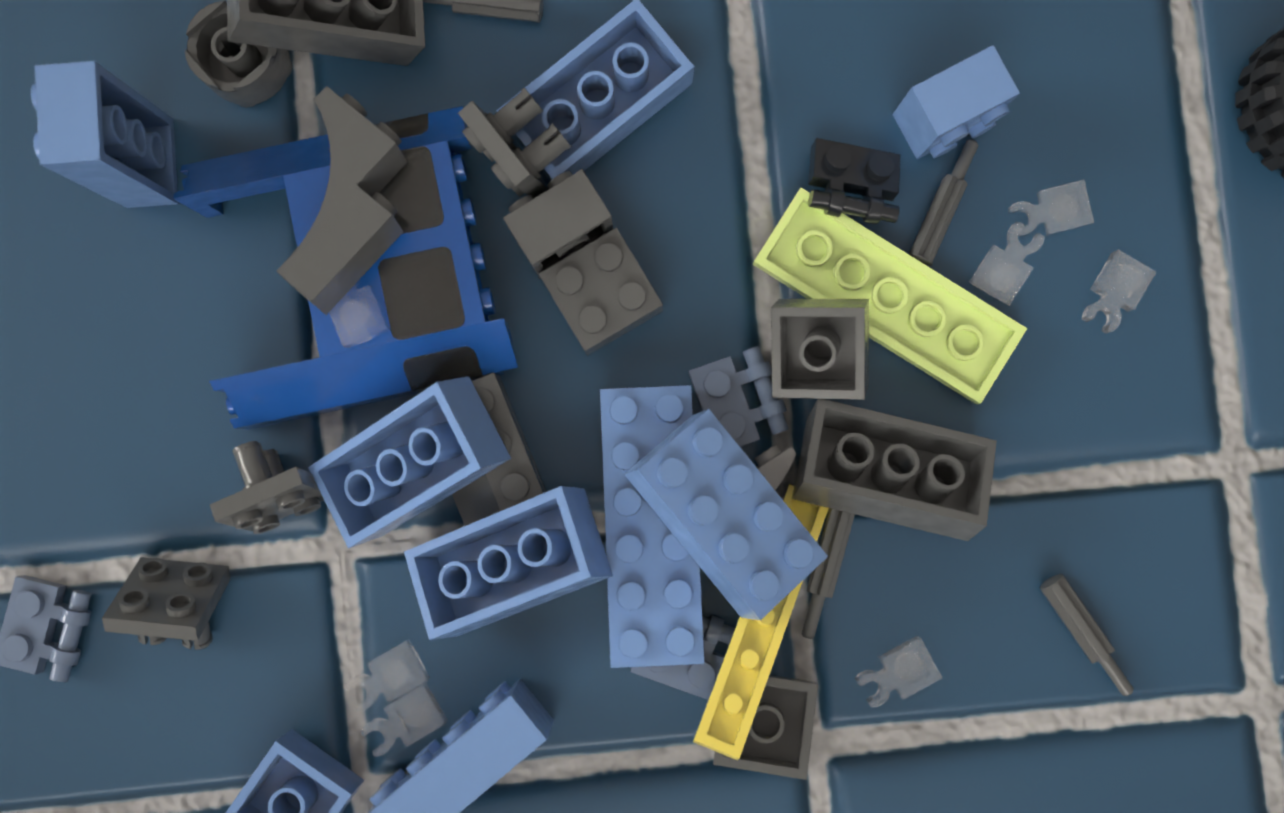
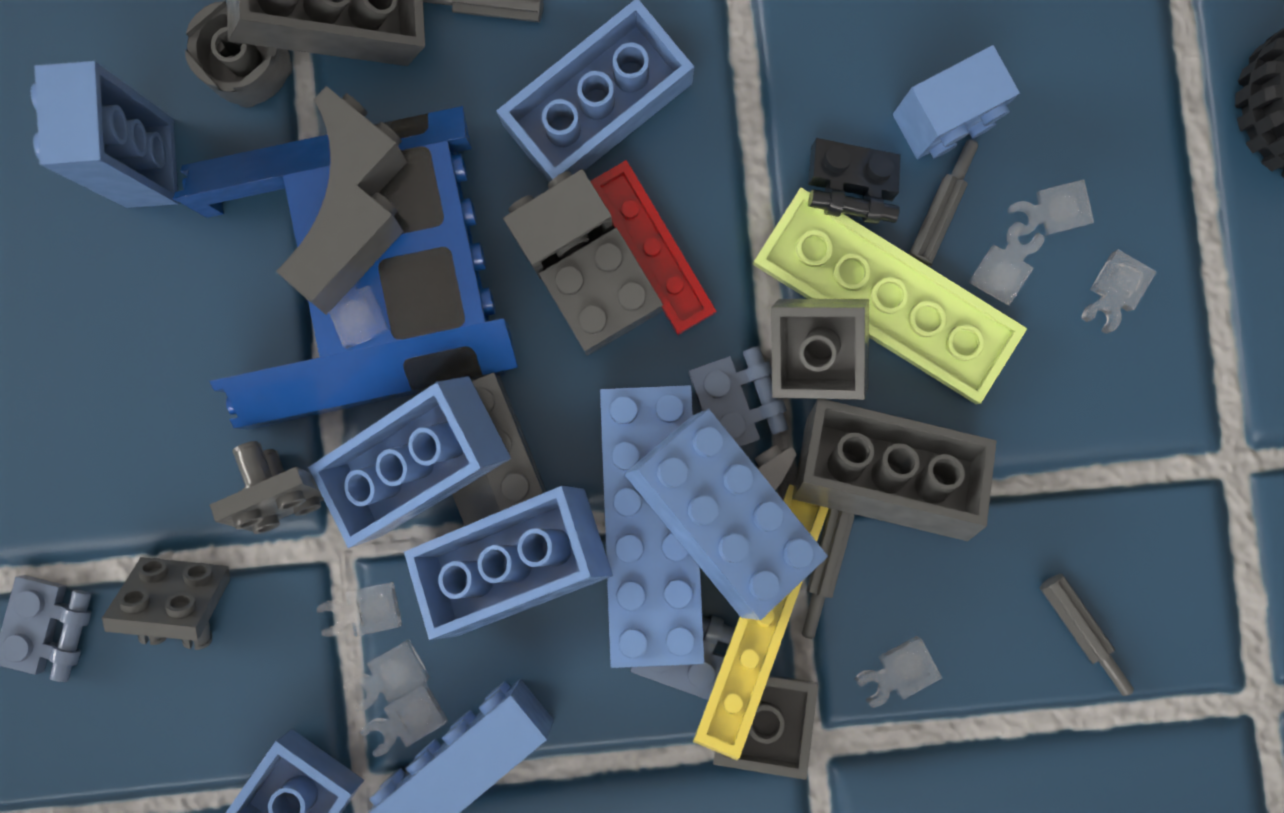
(368, 610): none -> clear plate
(493, 137): dark grey plate -> none
(653, 247): none -> red plate

